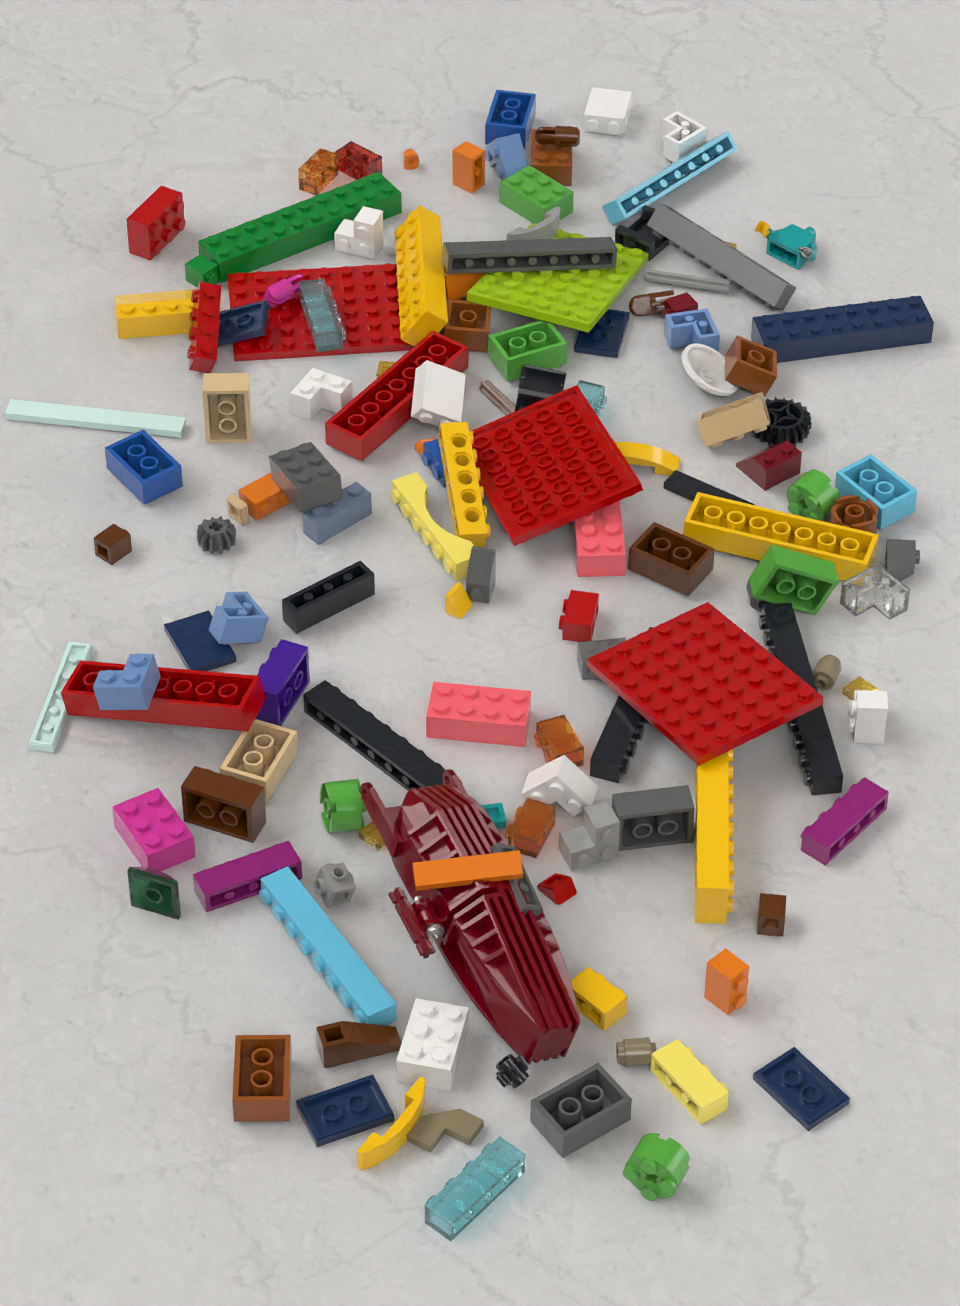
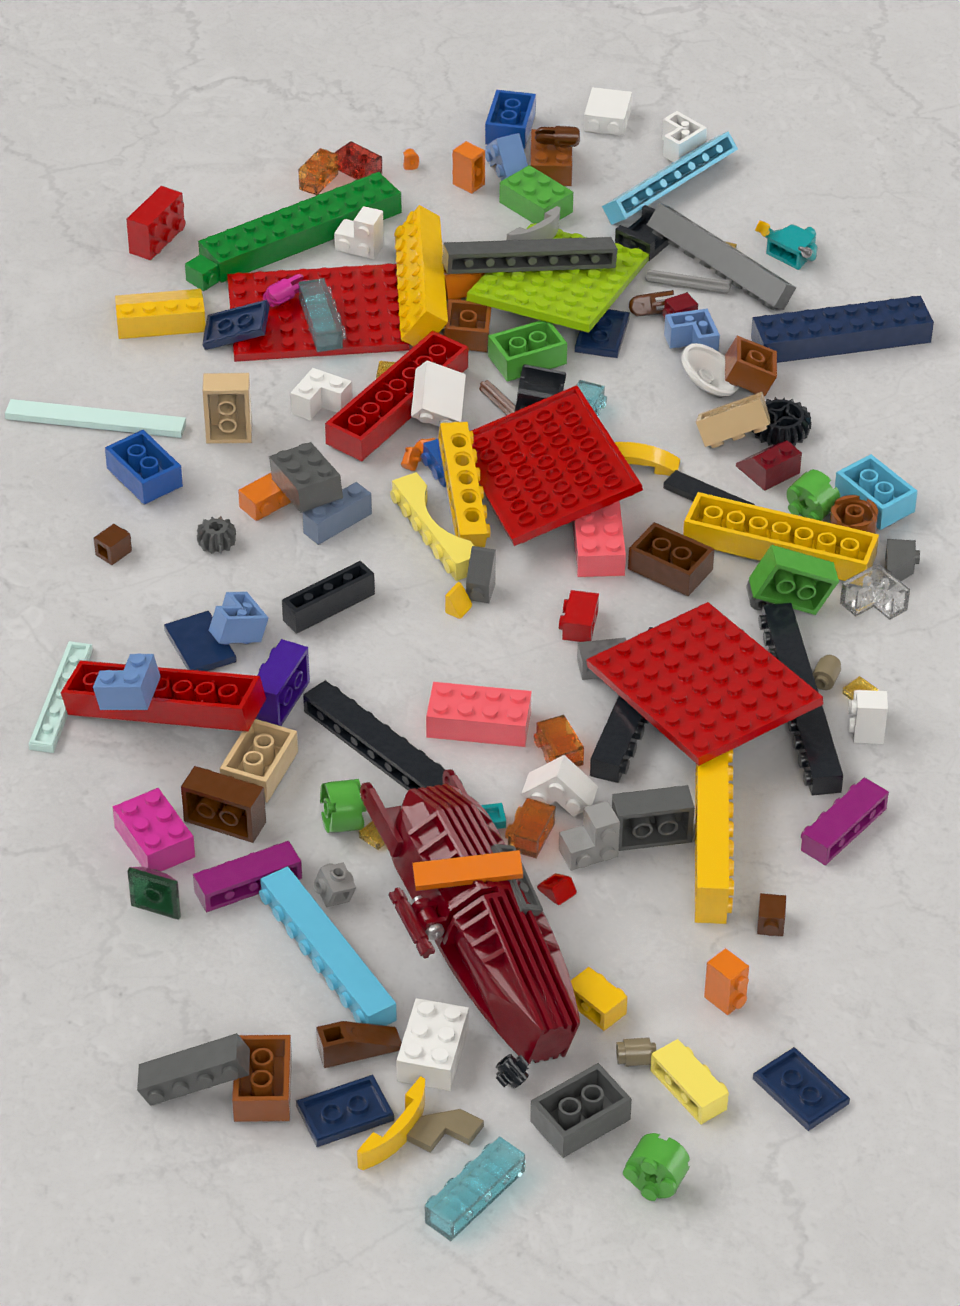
(193, 1069): none -> dark grey brick
(205, 327): red brick -> none
(237, 509): tan tile -> none
(411, 458): none -> orange piece

